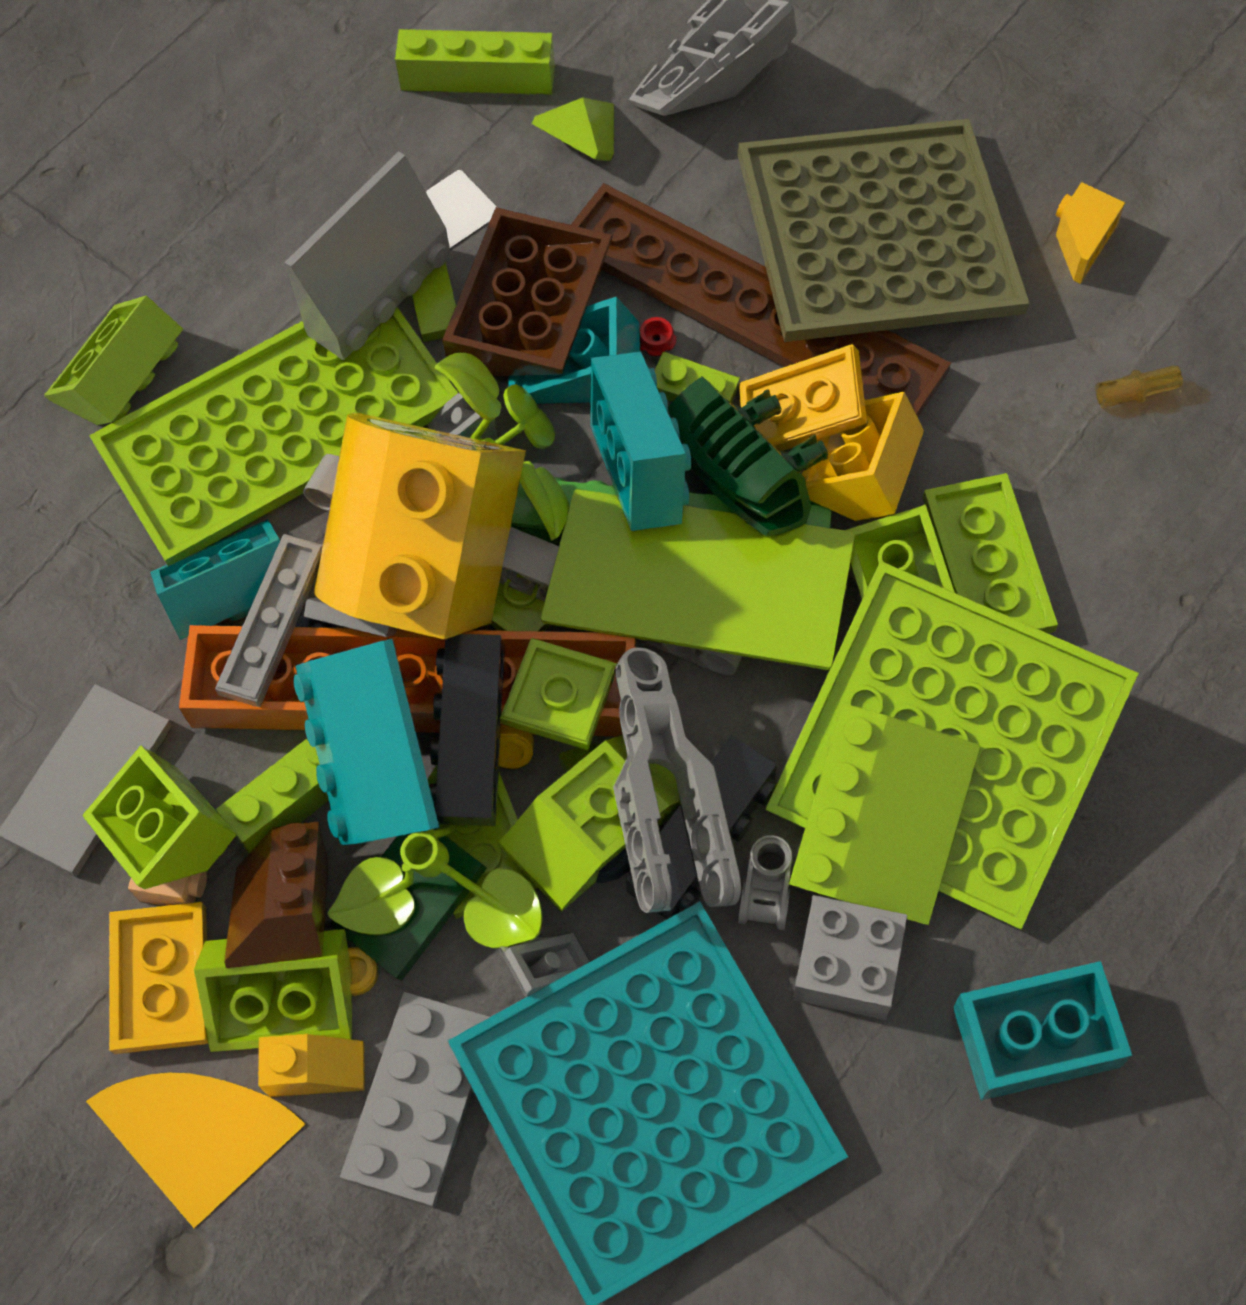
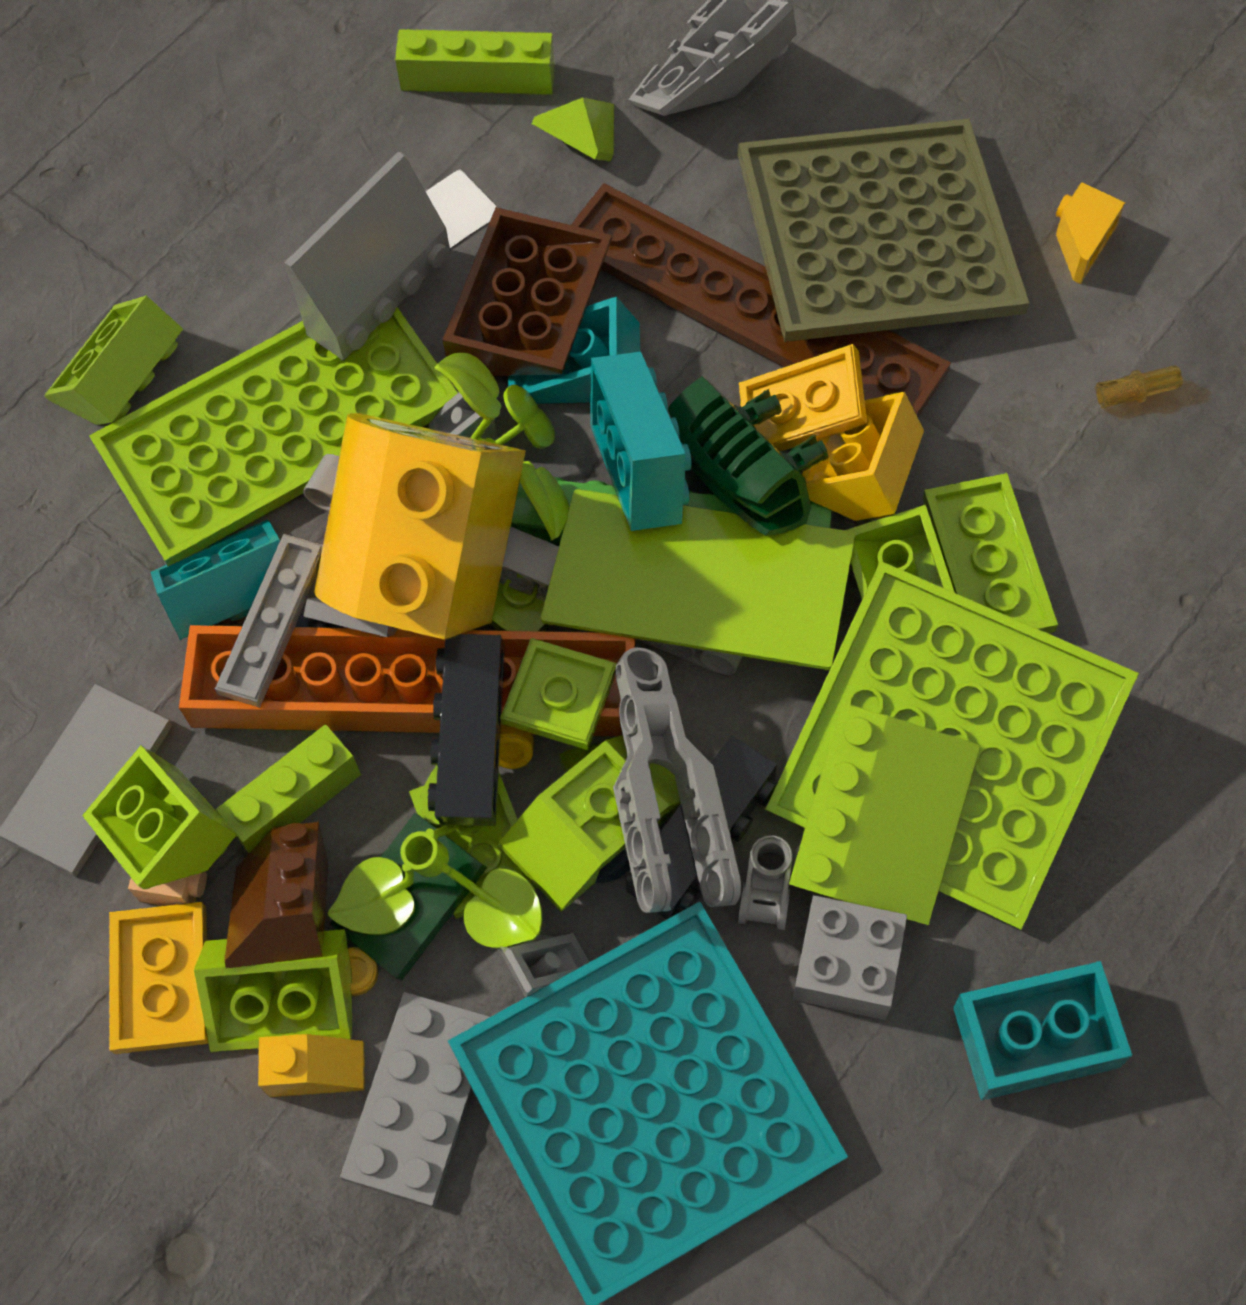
(195, 1134): yellow sticker -> none
(365, 744): teal slope -> none
(434, 304): lime tile -> none
(657, 328): red plate -> none
(676, 374): lime plate -> none

